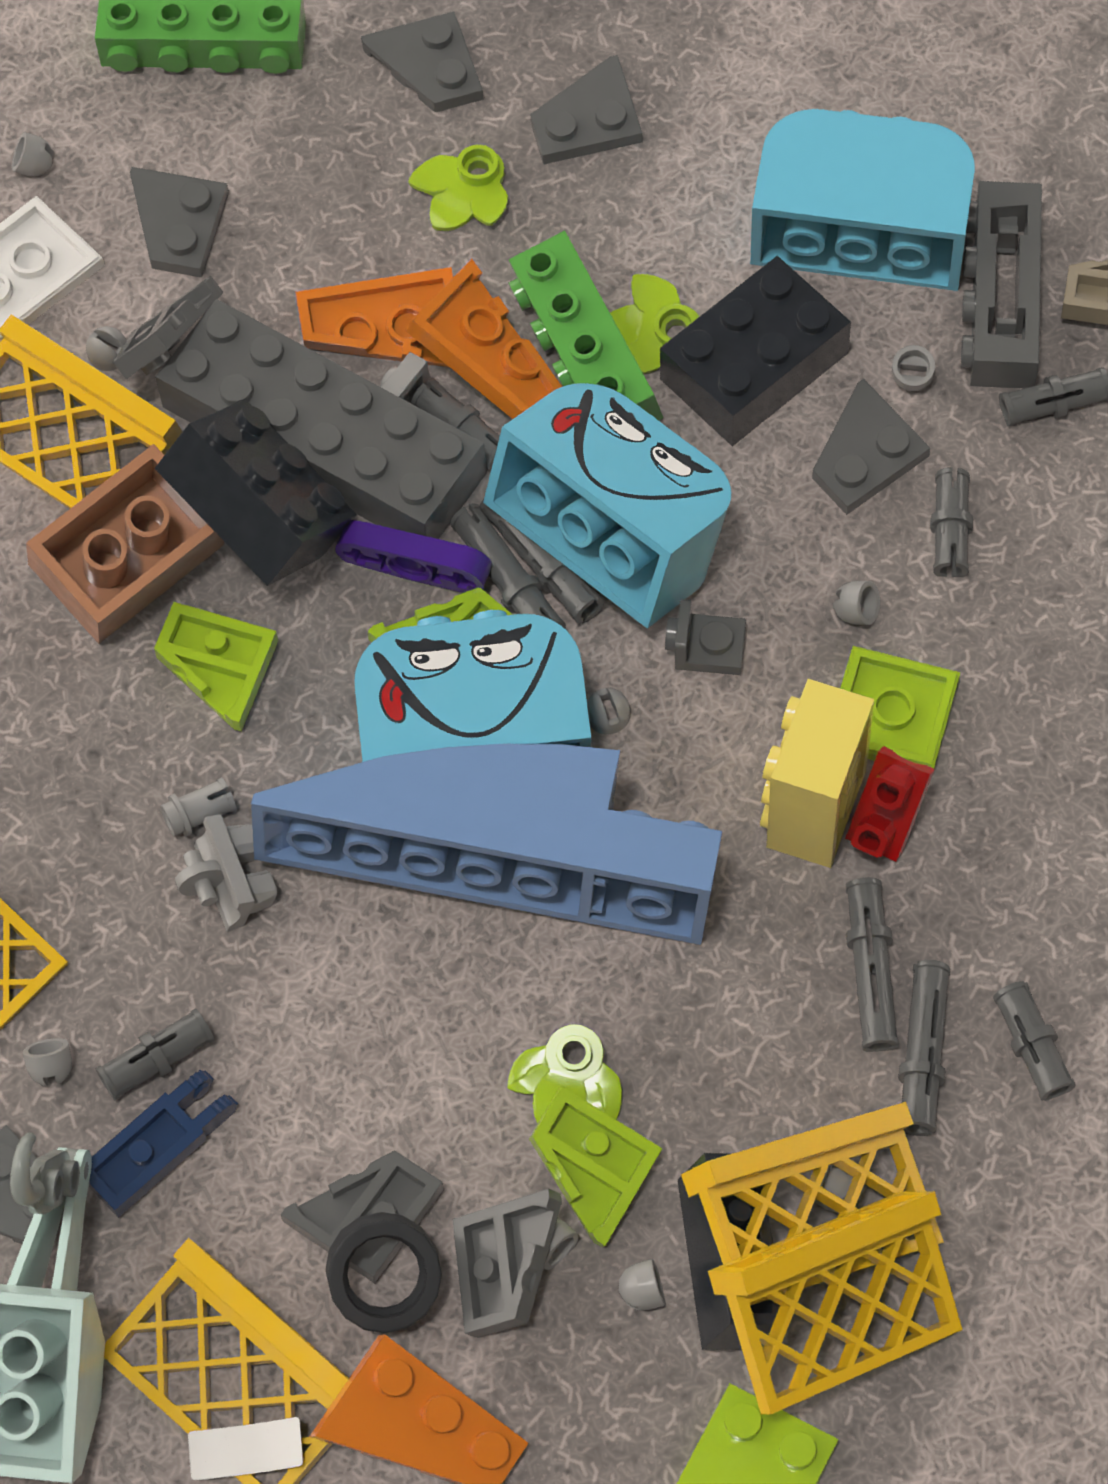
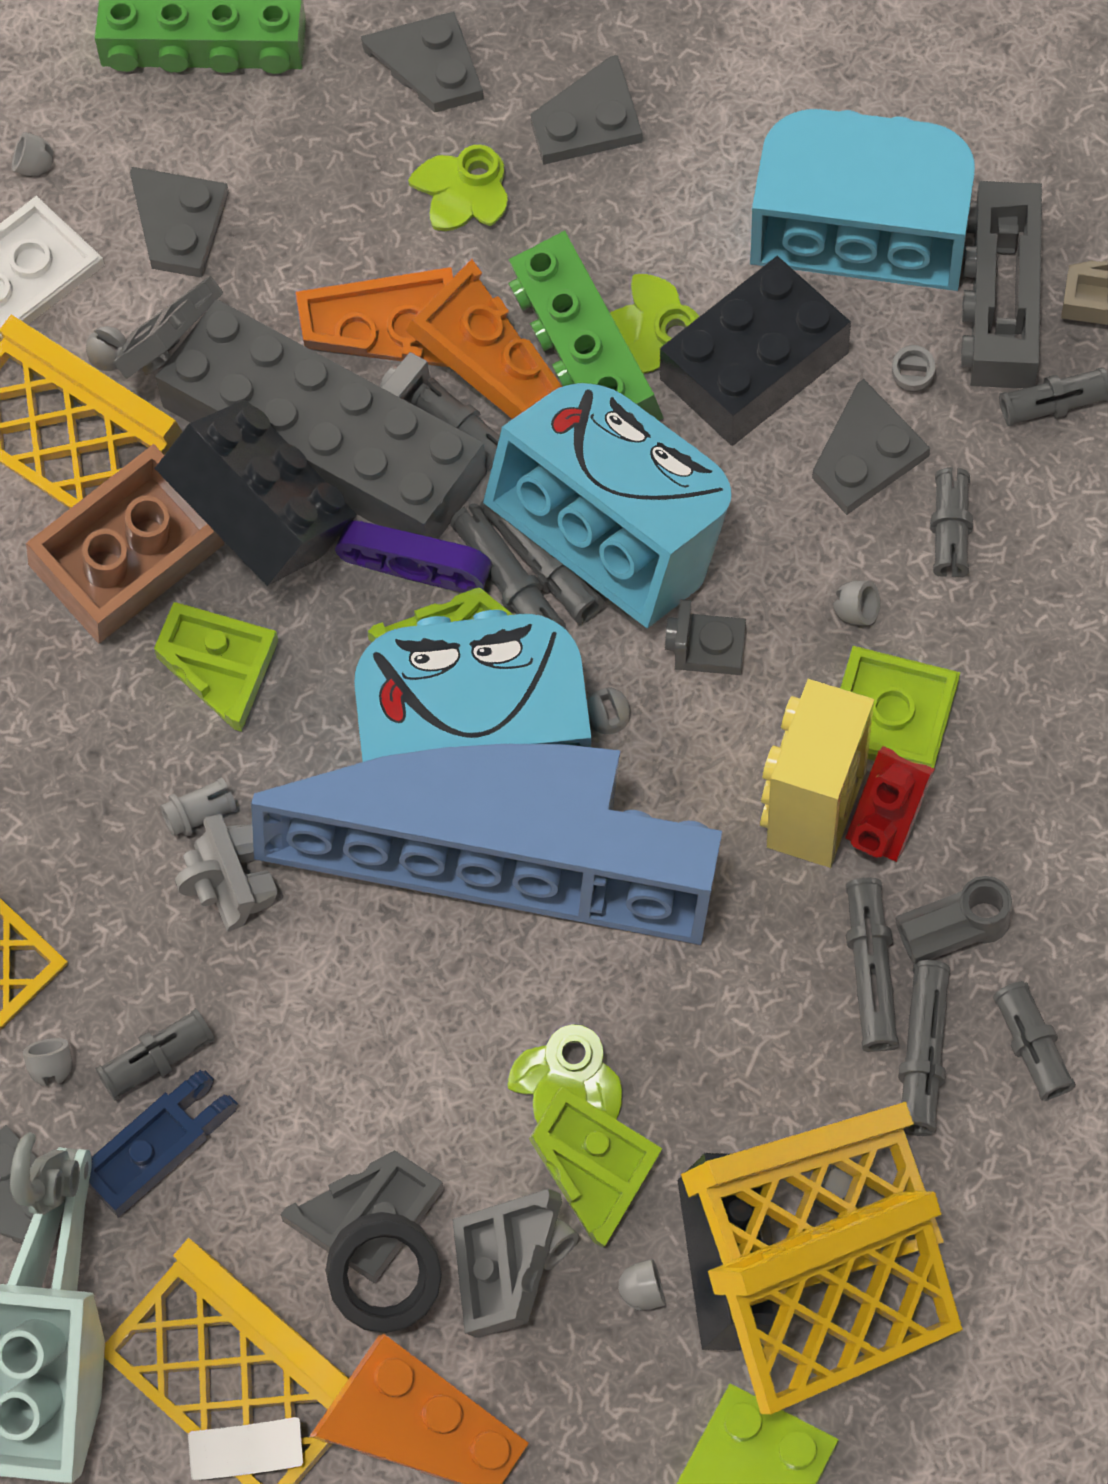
(951, 923): none -> dark grey piece

